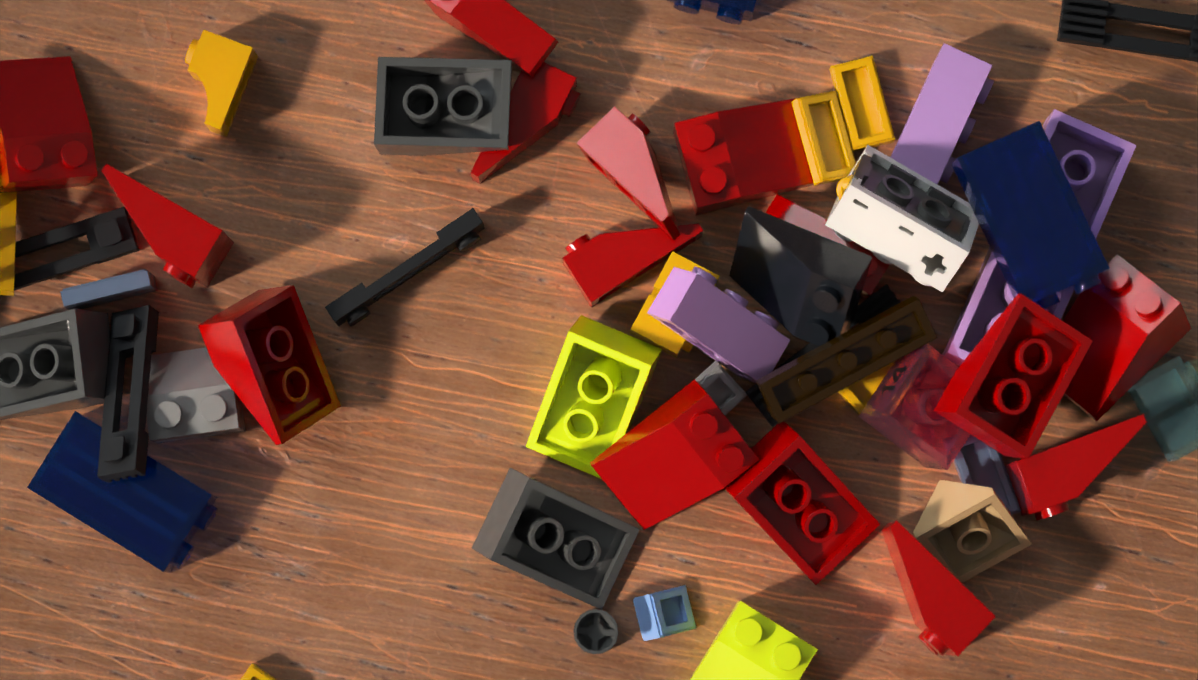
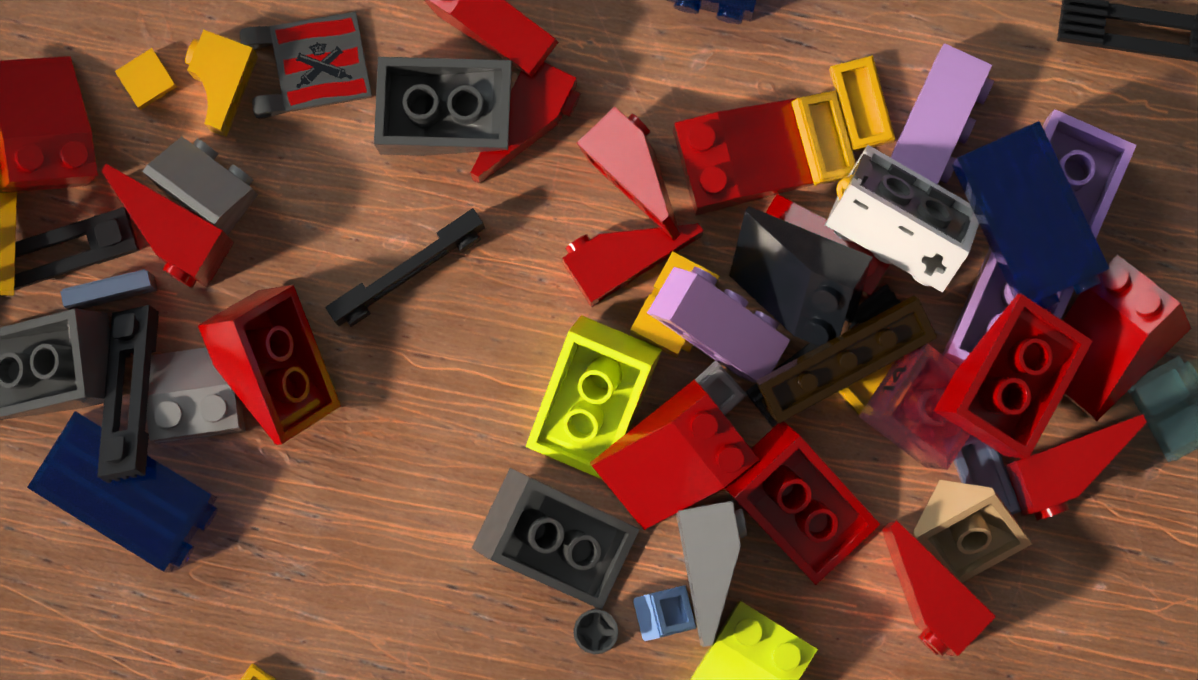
(145, 79): none -> yellow tile
(201, 183): none -> light grey slope
(315, 61): none -> flag
(710, 555): none -> light grey slope

